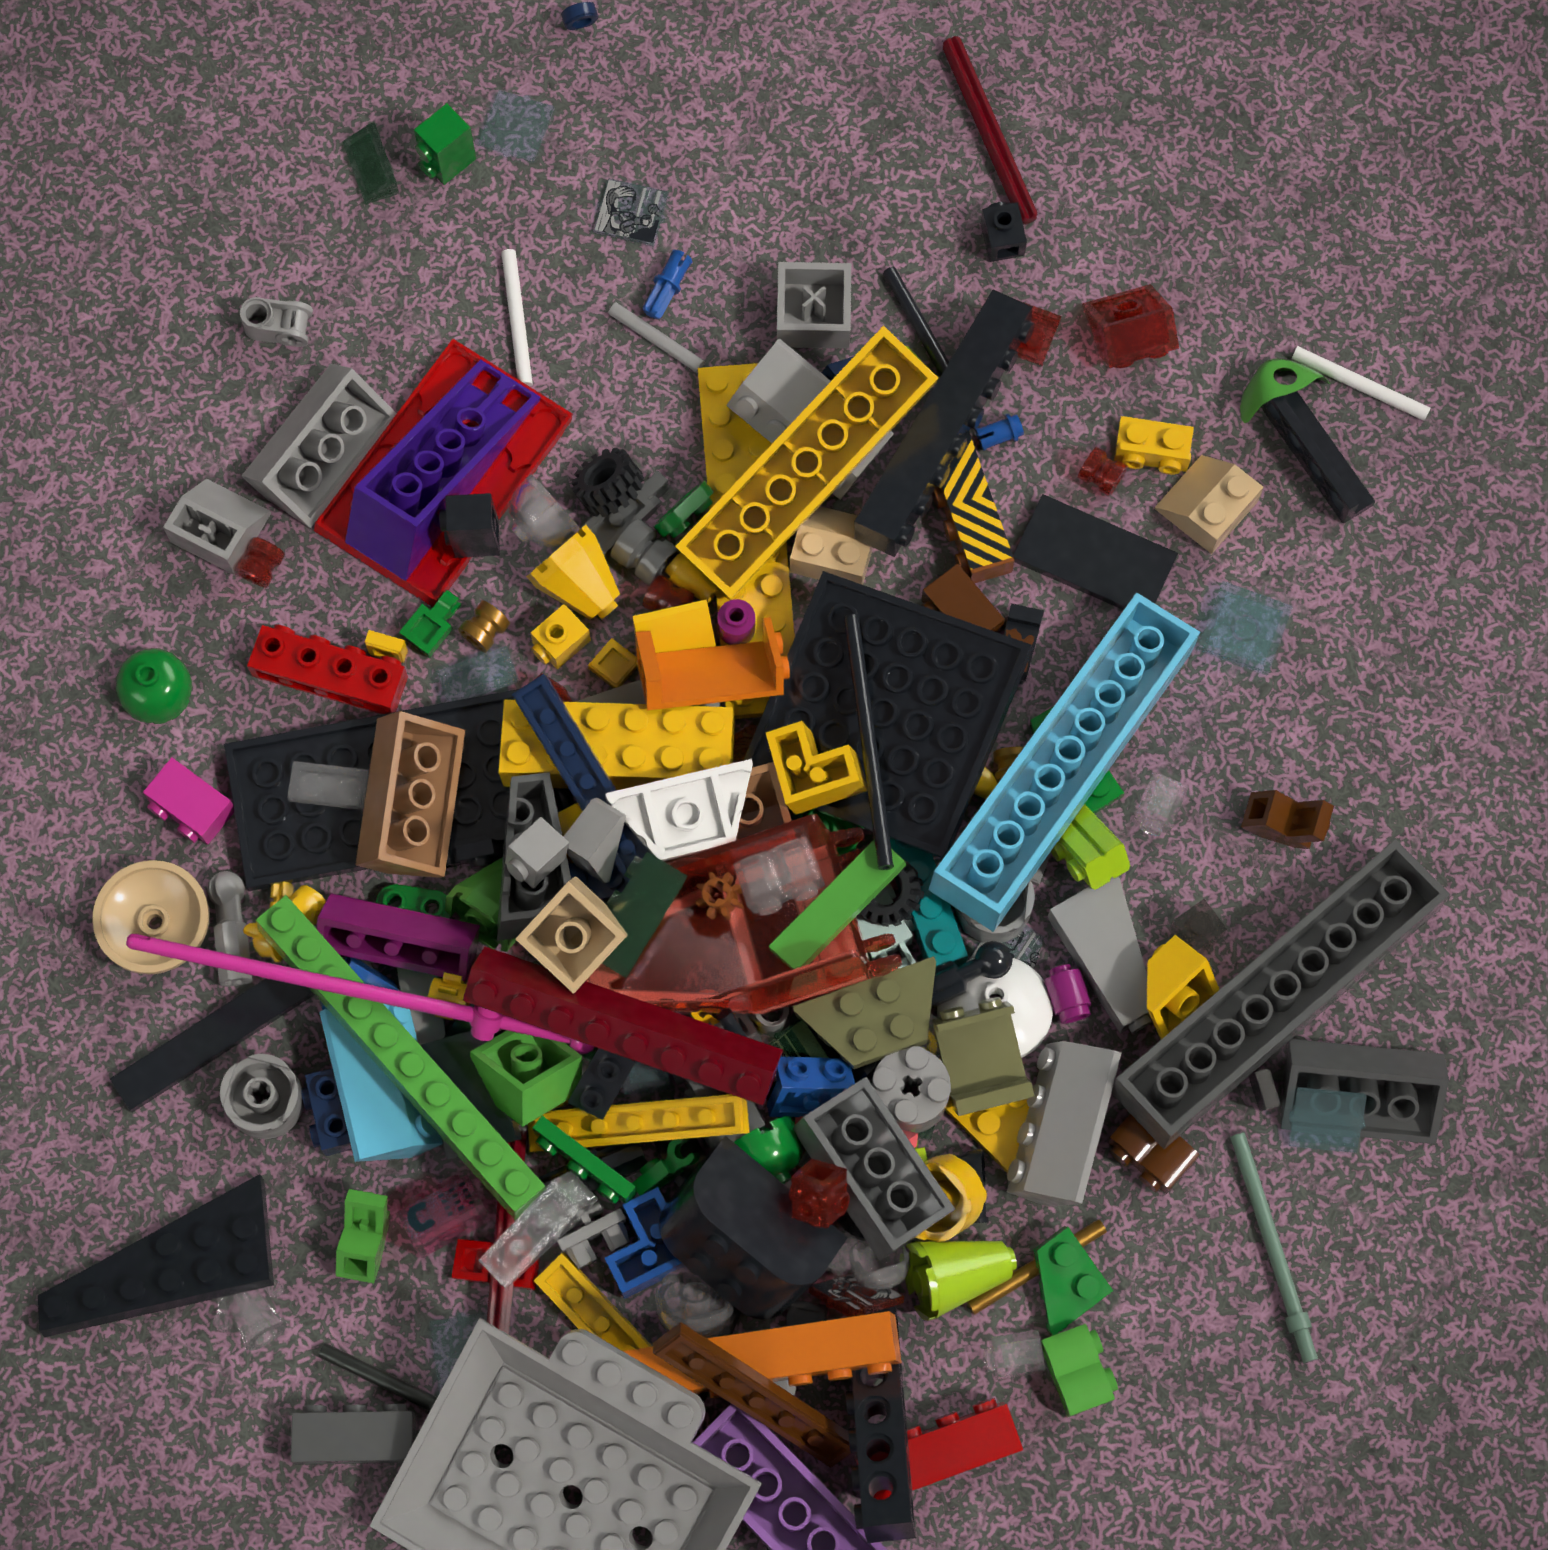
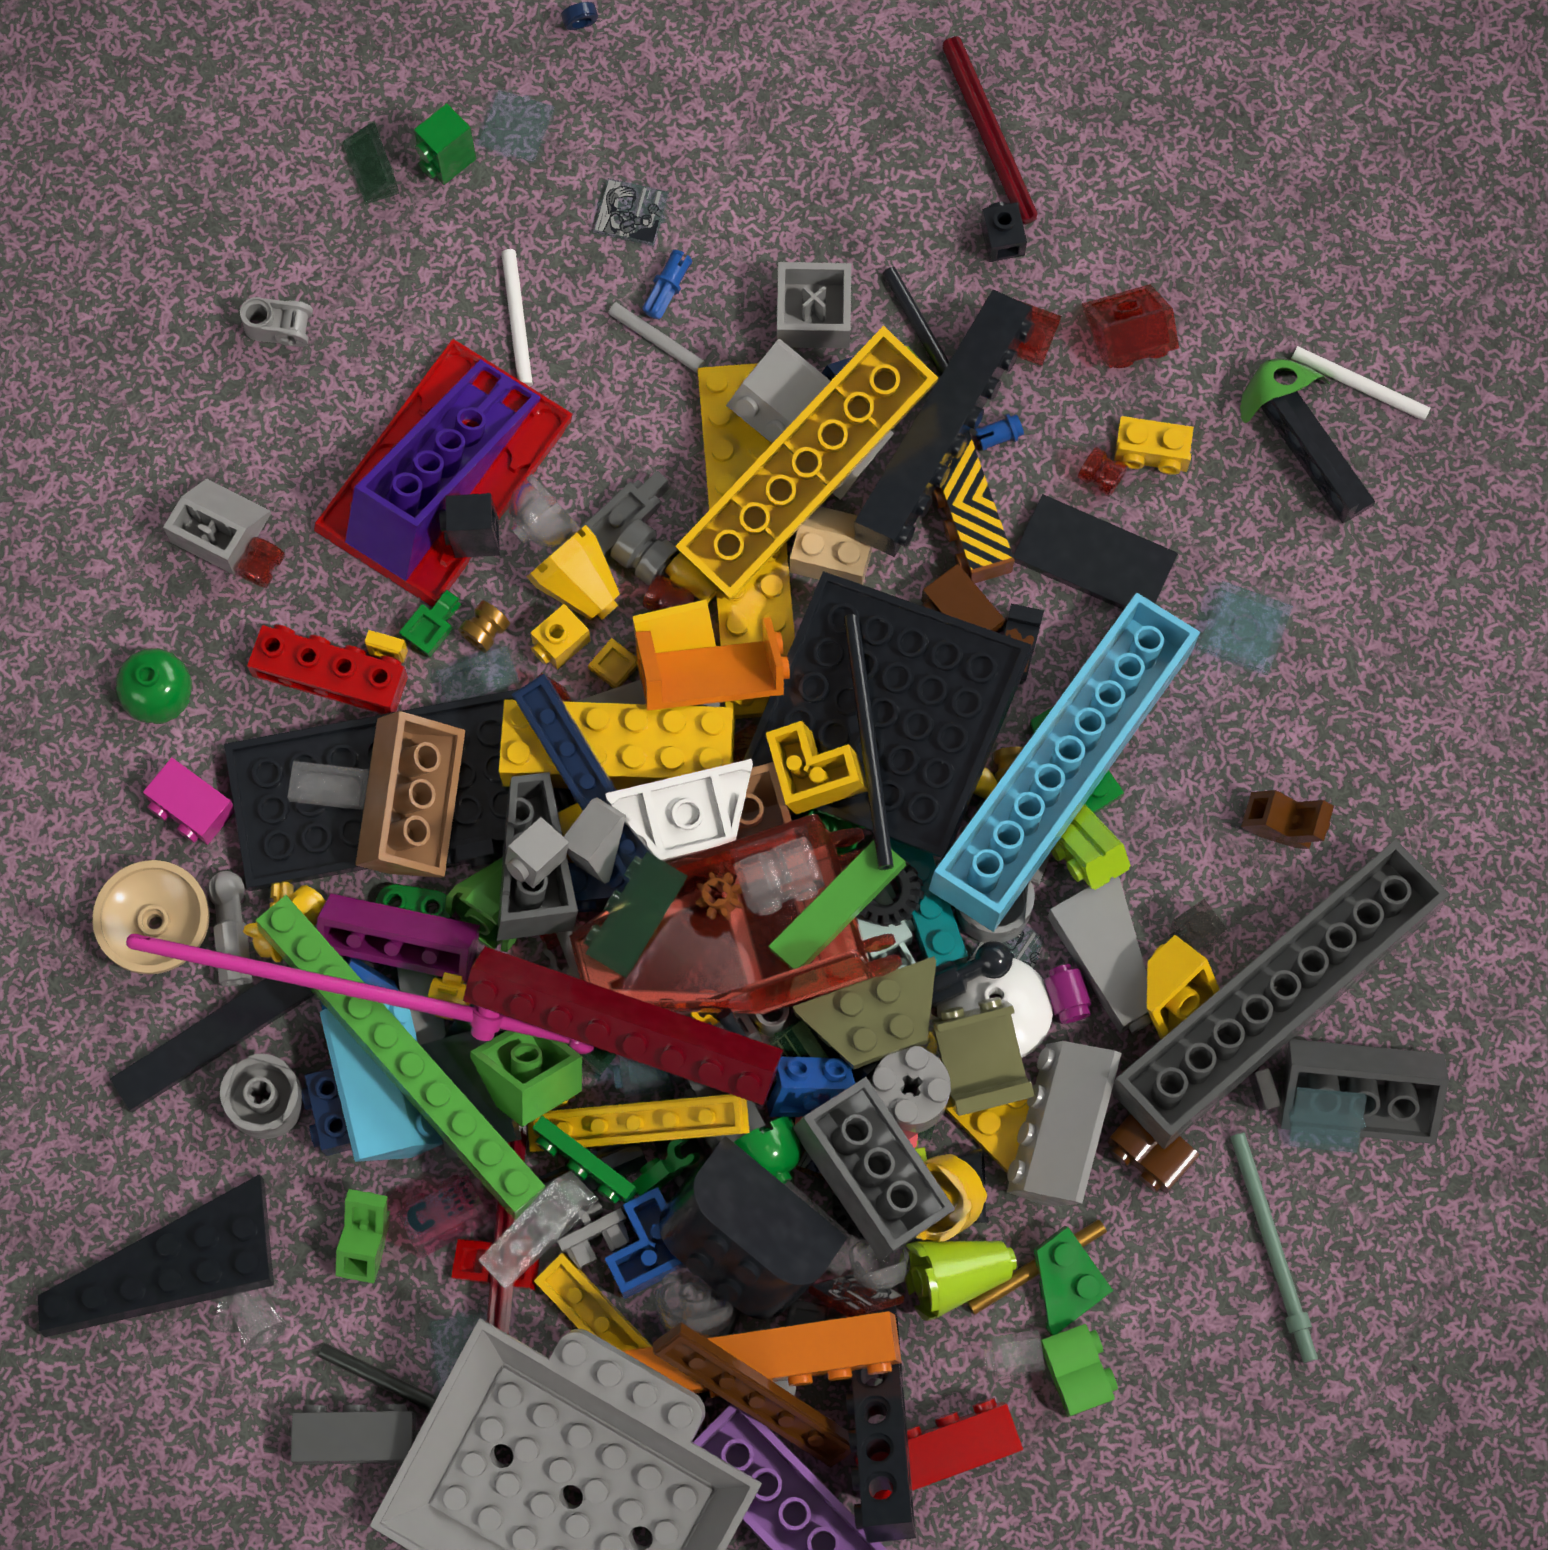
(320, 444): light grey slope -> none
(573, 934): tan slope -> none
(601, 1083): black hinge -> none
(607, 482): black tyre -> none
(695, 502): green plate -> none
(736, 632): magenta brick -> none
(819, 1193): clear red brick -> none
(1160, 805): clear brick -> none
(1210, 501): tan slope -> none

